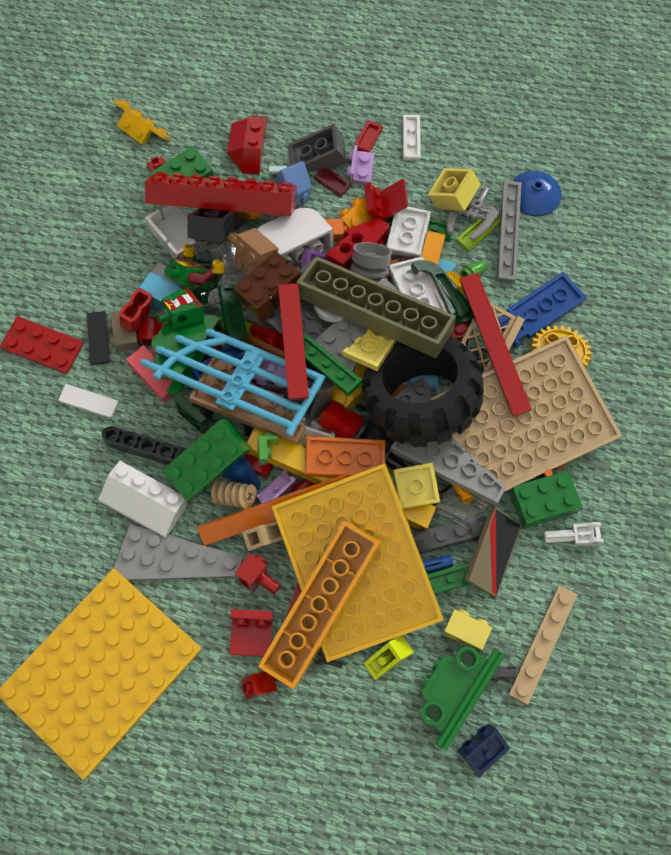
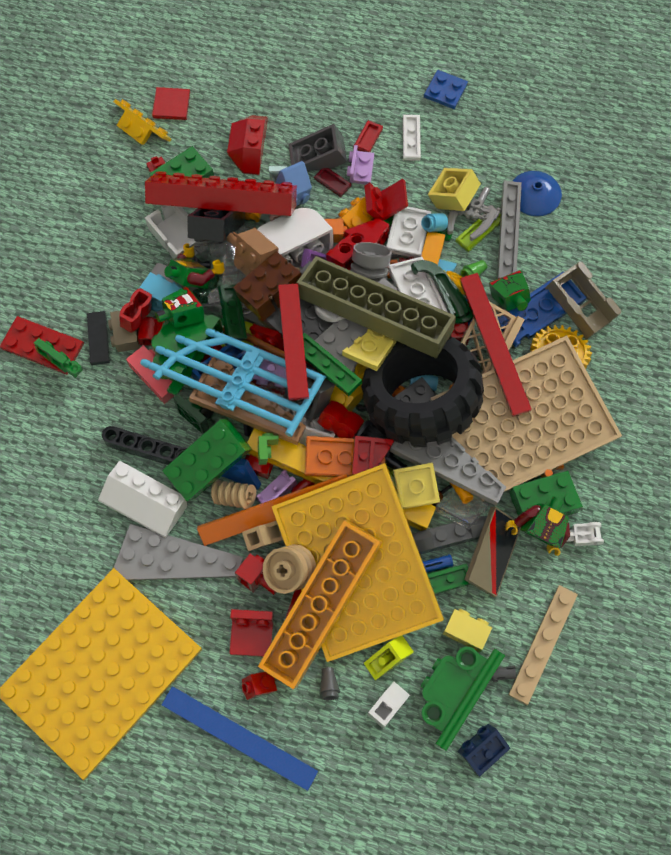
(57, 358): none -> green hinge
(88, 401): white tile -> none
(171, 103): none -> red tile
(240, 738): none -> blue tile
(288, 568): none -> tan wheel
(329, 687): none -> dark grey cone
(333, 663): black hand -> none
(369, 452): none -> red wing
(388, 704): none -> white slope
(434, 222): none -> medium azure brick
(445, 89): none -> blue plate
(511, 291): none -> green torso
(544, 524): none -> torso
(605, 307): none -> dark tan piece

